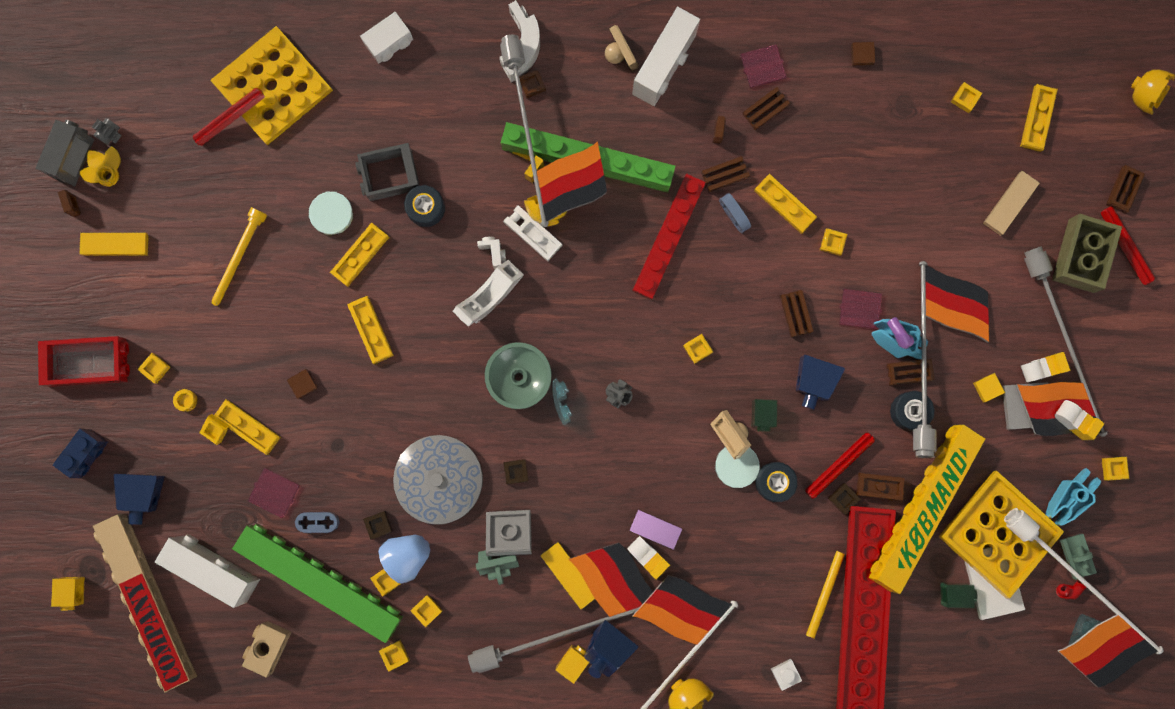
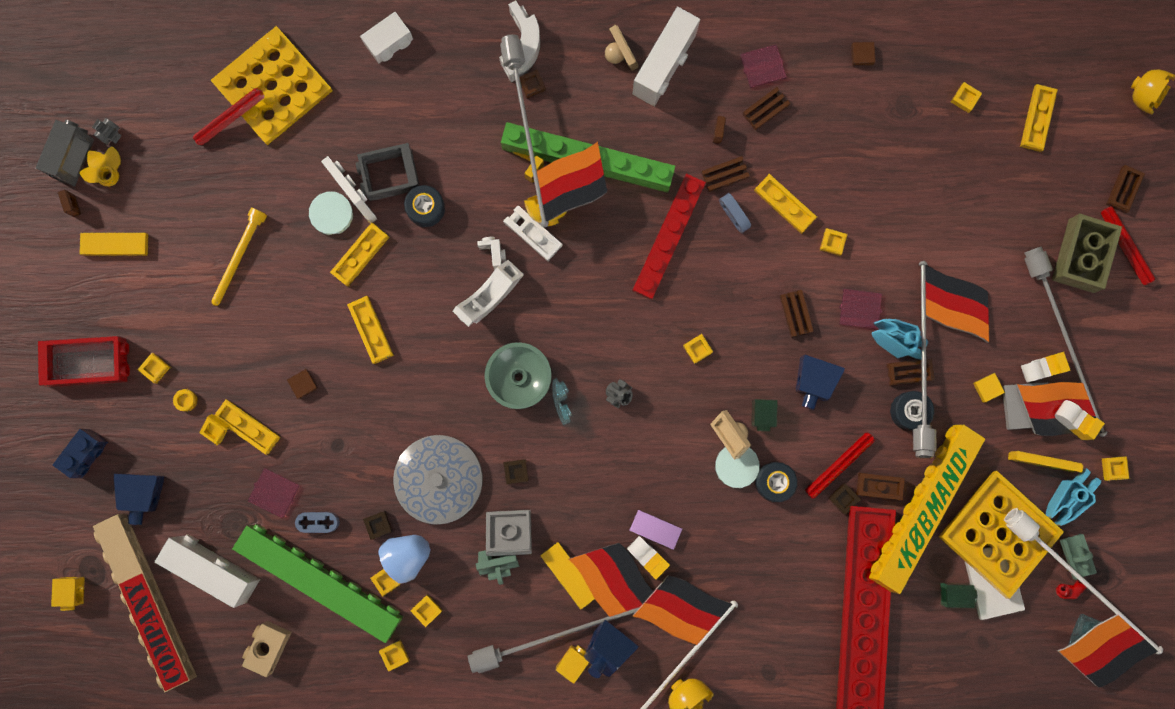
(347, 185): none -> white wing
(786, 674): white plate -> none
(825, 594): yellow bar -> none
(902, 337): medium lavender arm -> none
(1011, 203): tan tile -> none
(1044, 461): none -> yellow tile

